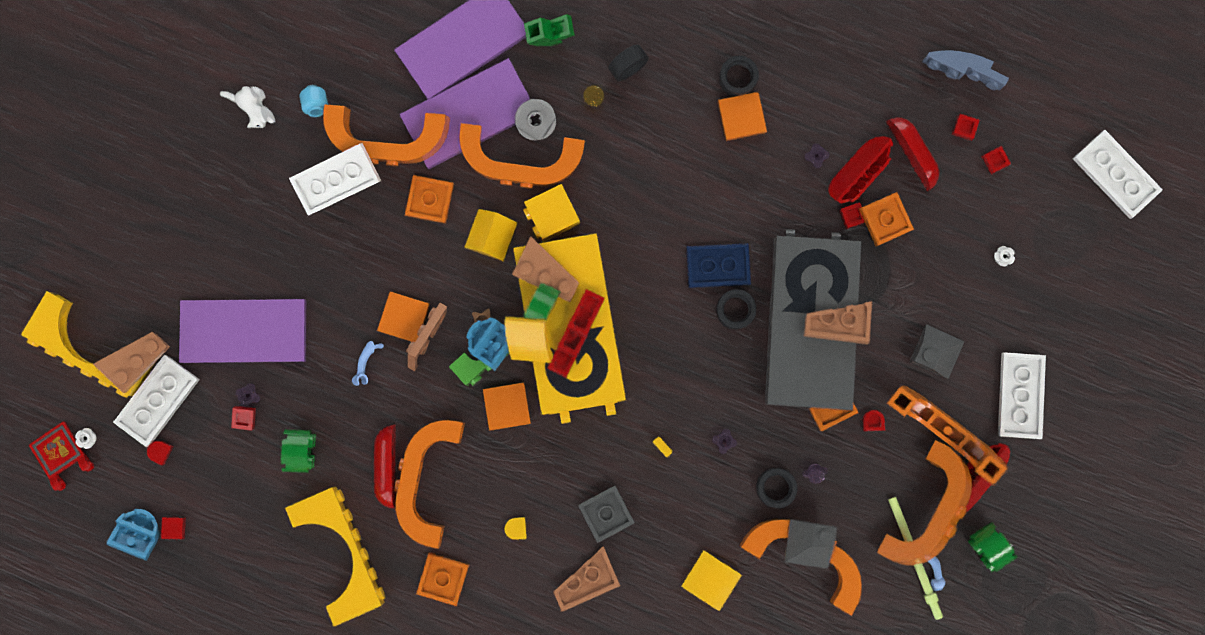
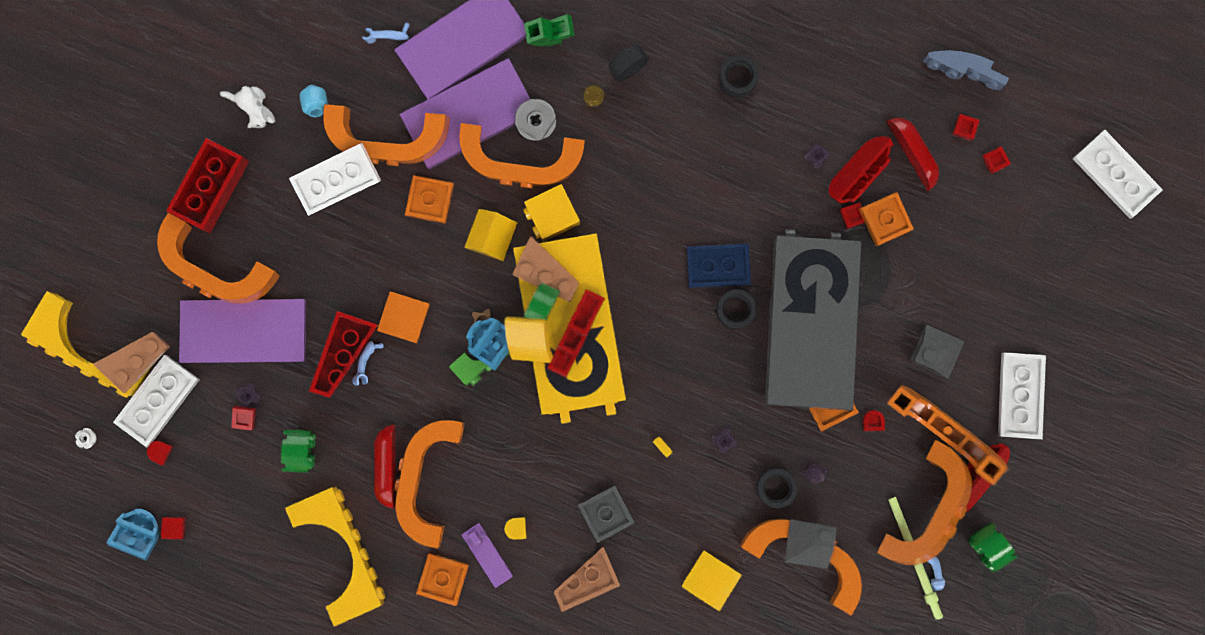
(57, 452): red flag -> none
(170, 247): none -> orange arch
(207, 185): none -> red brick
(342, 348): none -> red wedge
(396, 35): none -> light blue piece
(429, 330): nougat wing -> none
(487, 555): none -> medium lavender hinge
(506, 406): orange tile -> none
(742, 116): orange tile -> none
(841, 324): nougat wing -> none
(999, 256): white plate -> none

